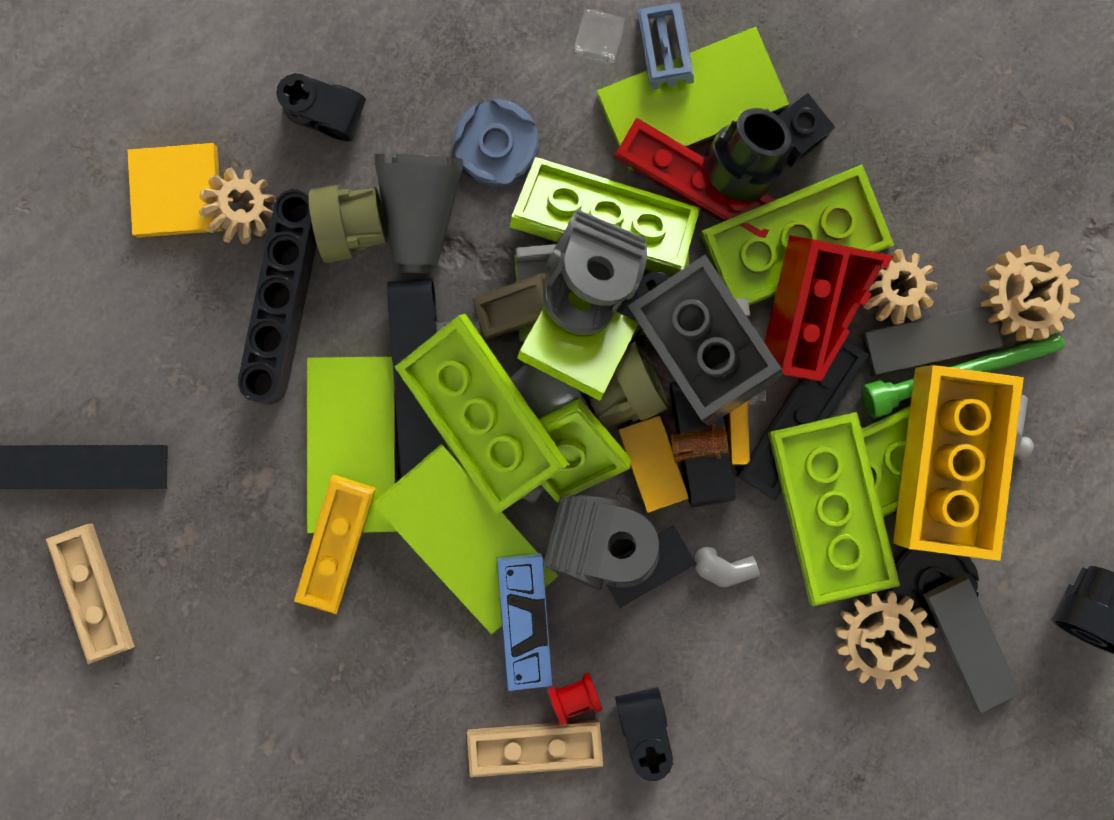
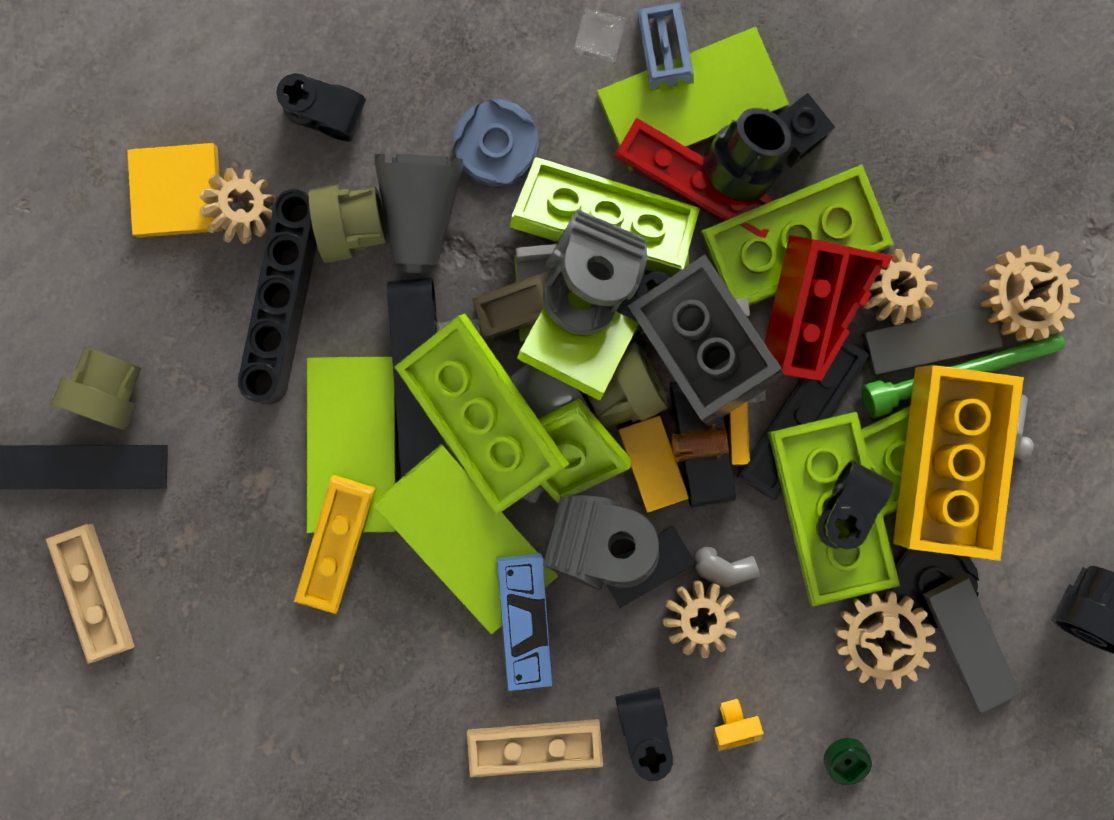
(99, 389): none -> olive piece
(574, 699): red bush -> none
(712, 628): none -> tan gear
(736, 730): none -> yellow tile
(847, 761): none -> dark green tile
(857, 499): none -> black piece

